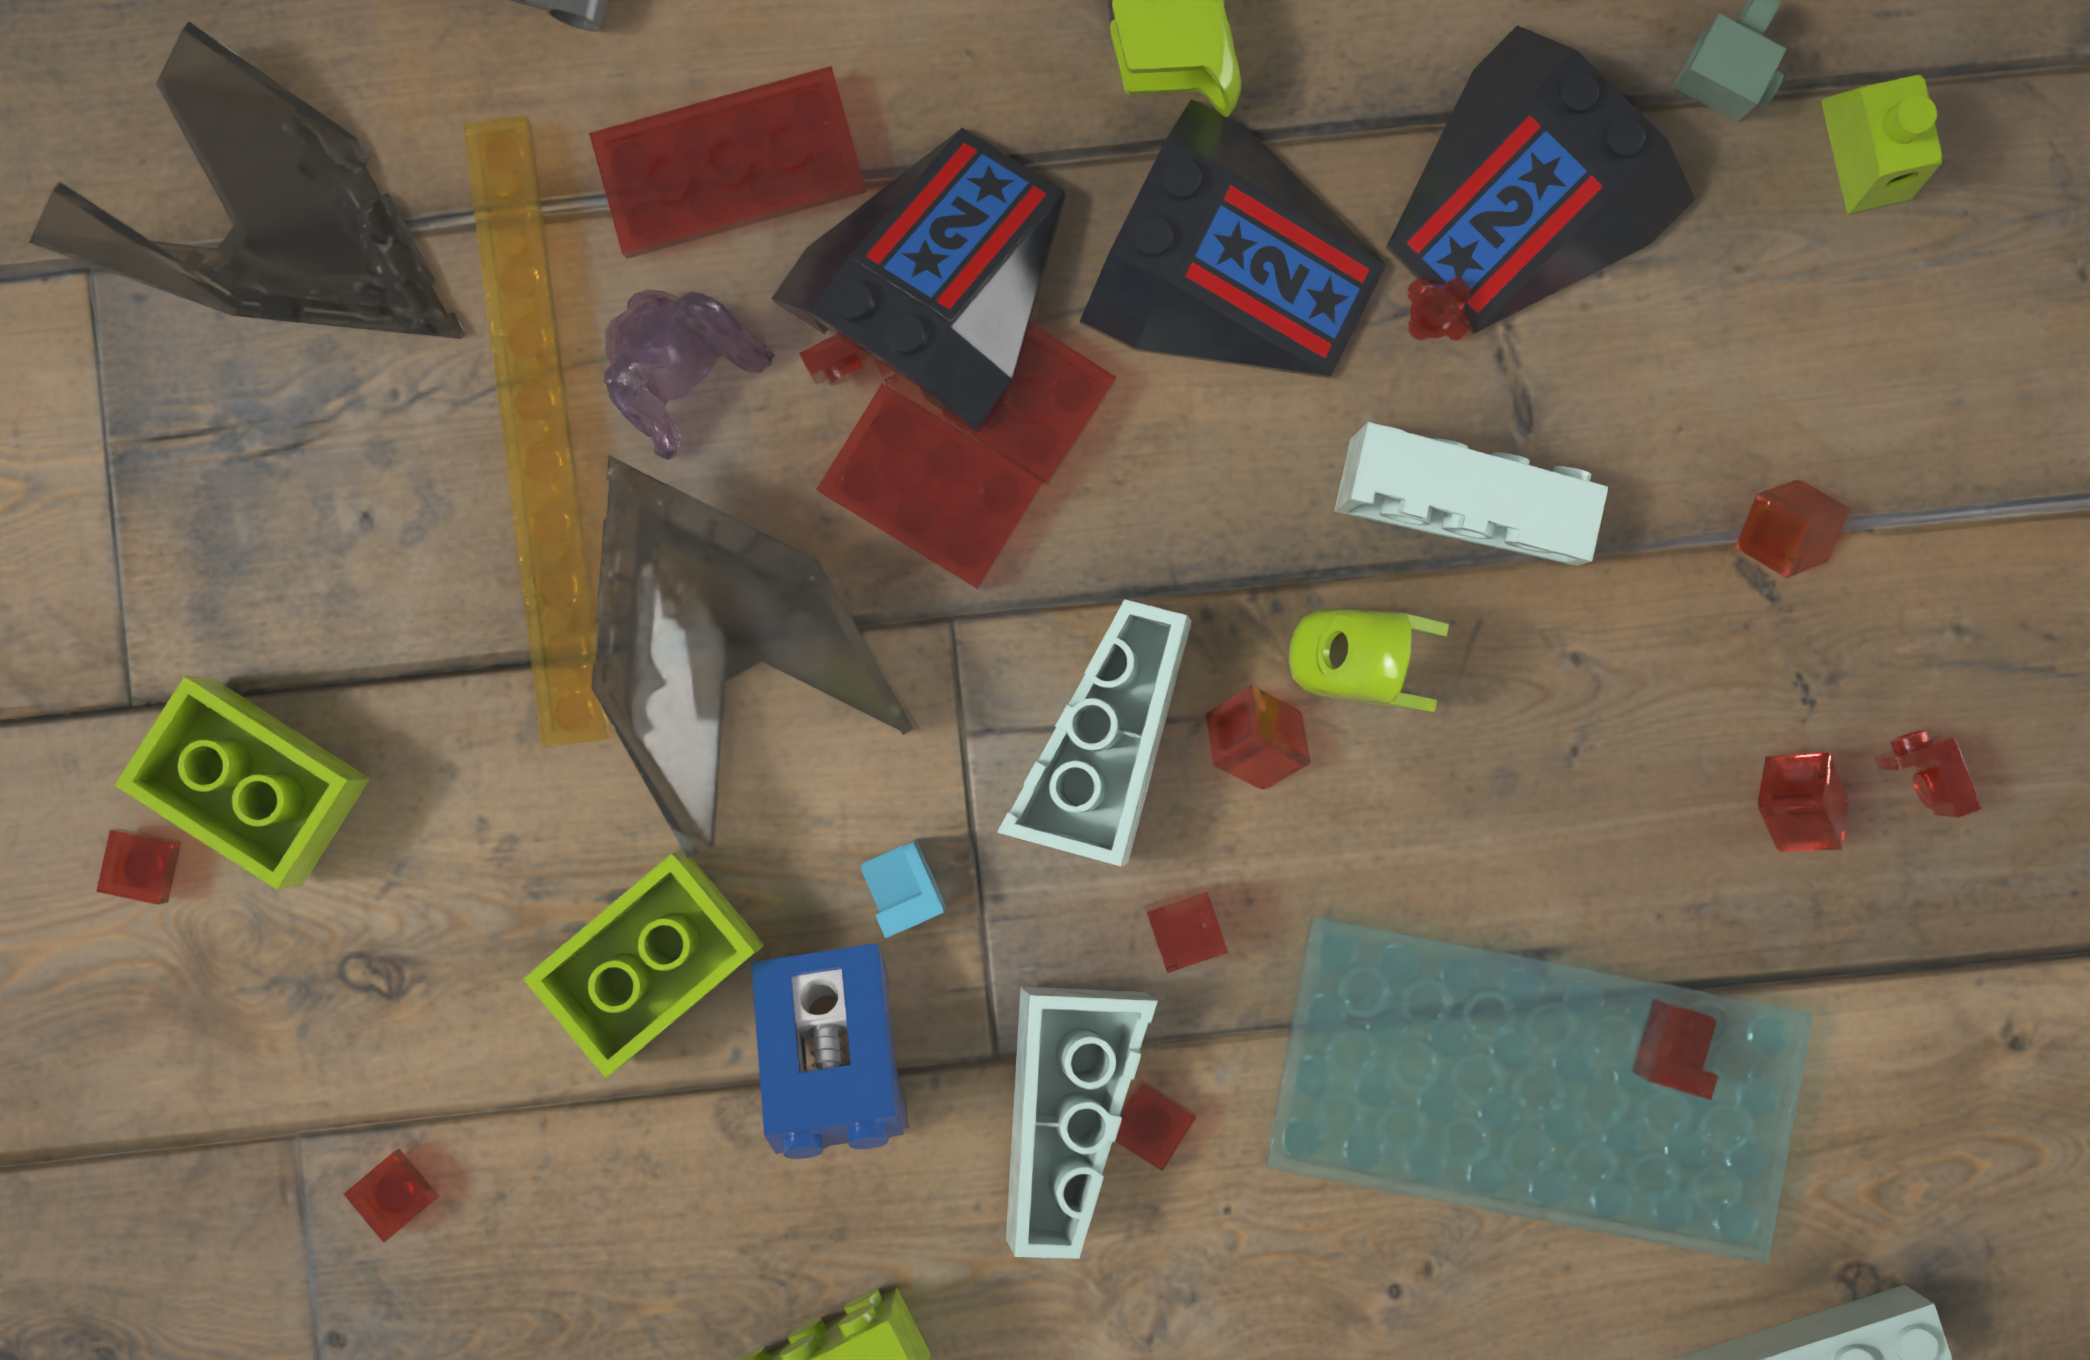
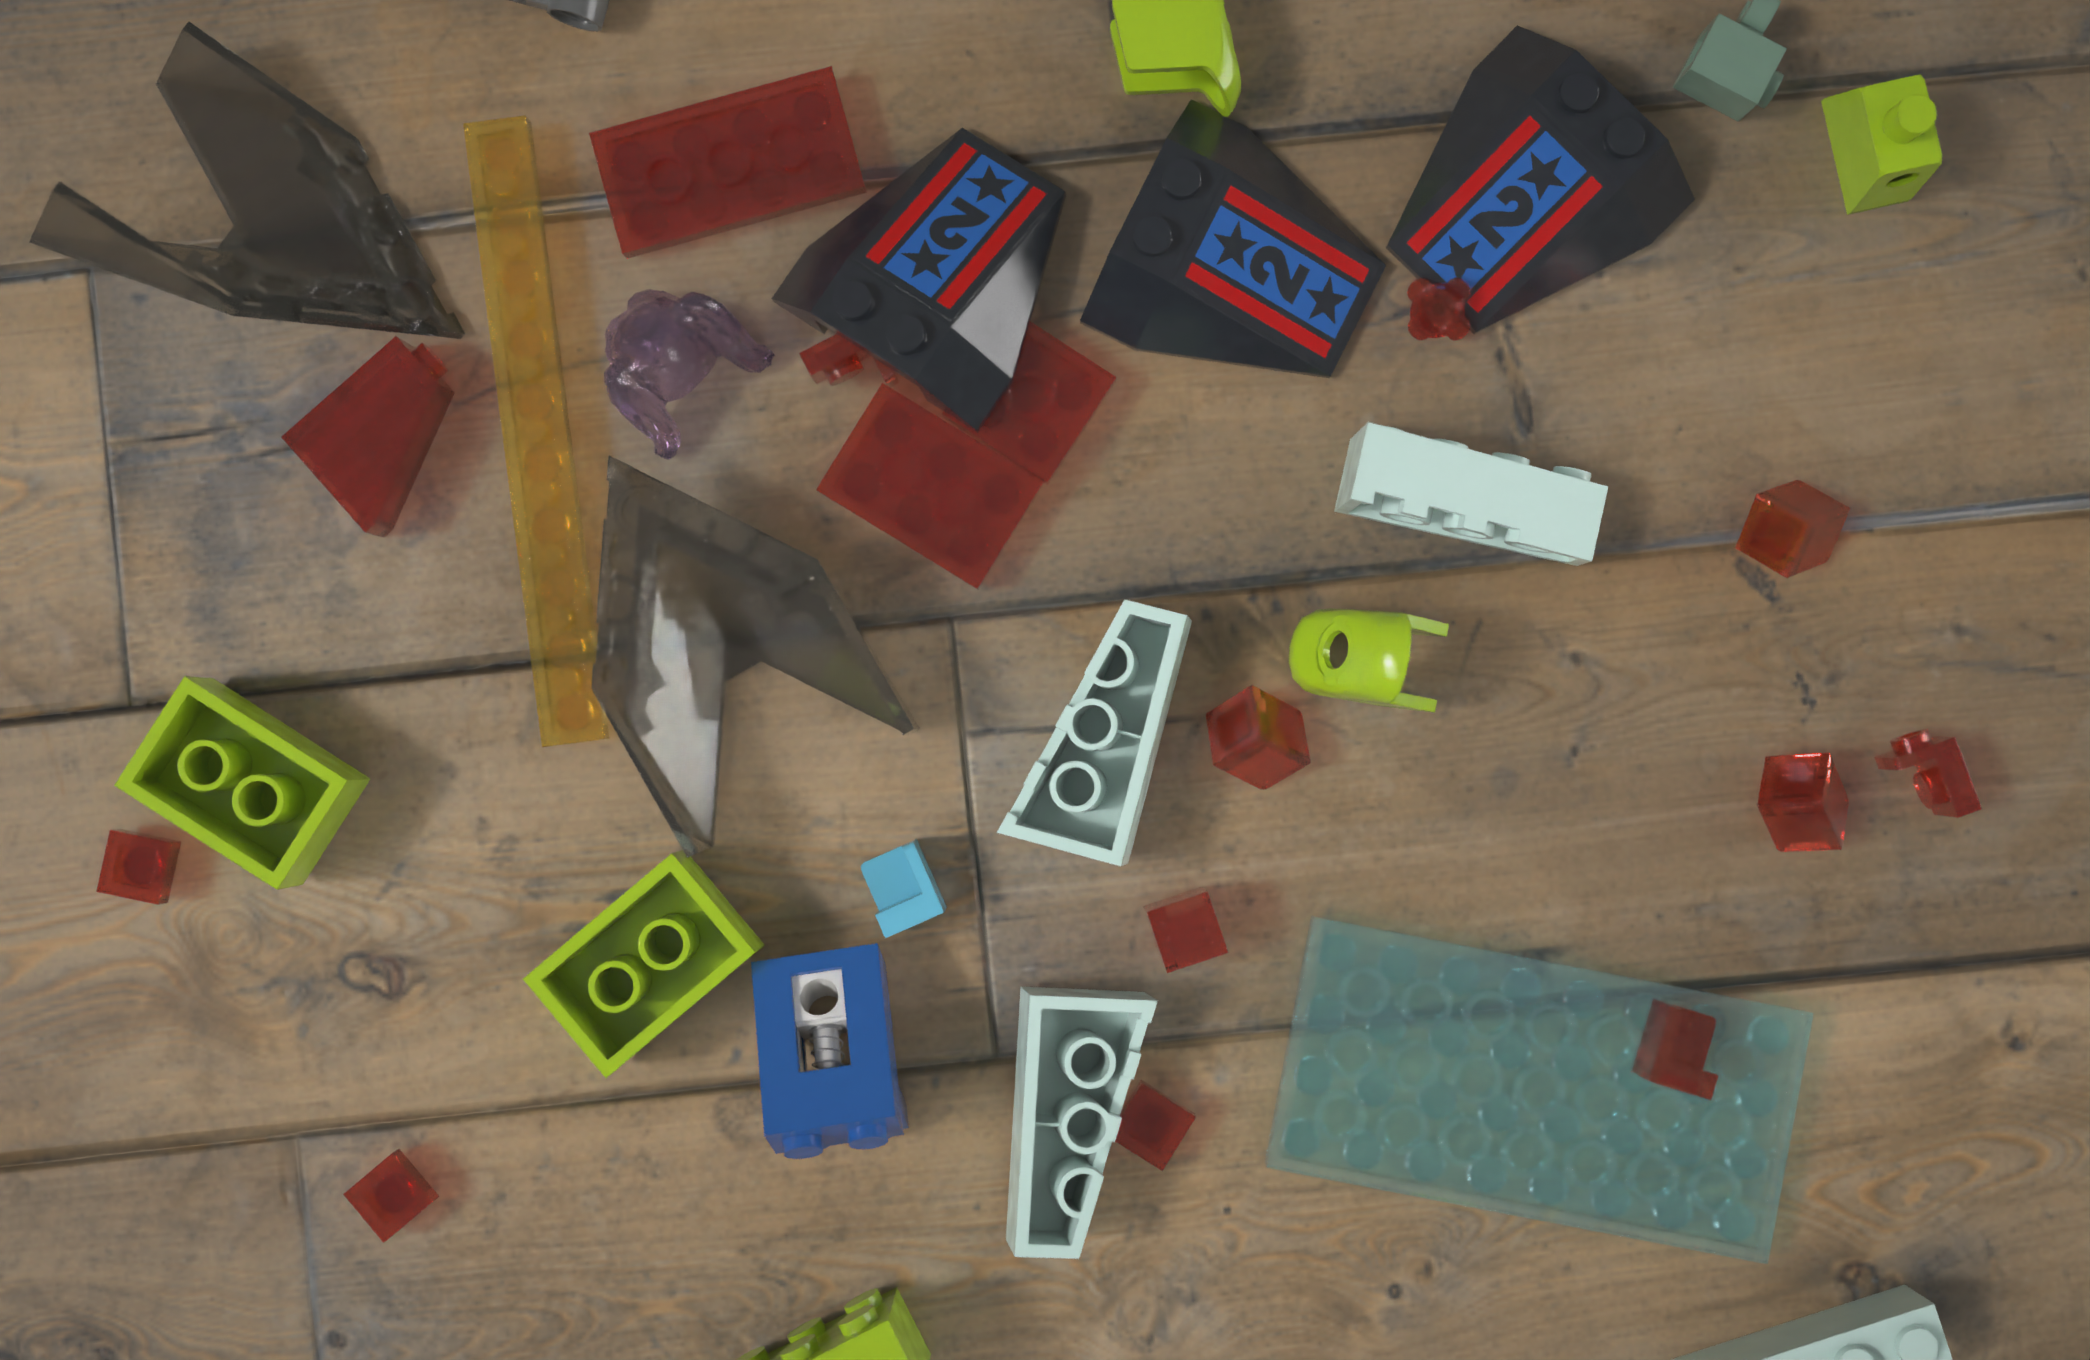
(376, 432): none -> clear red slope

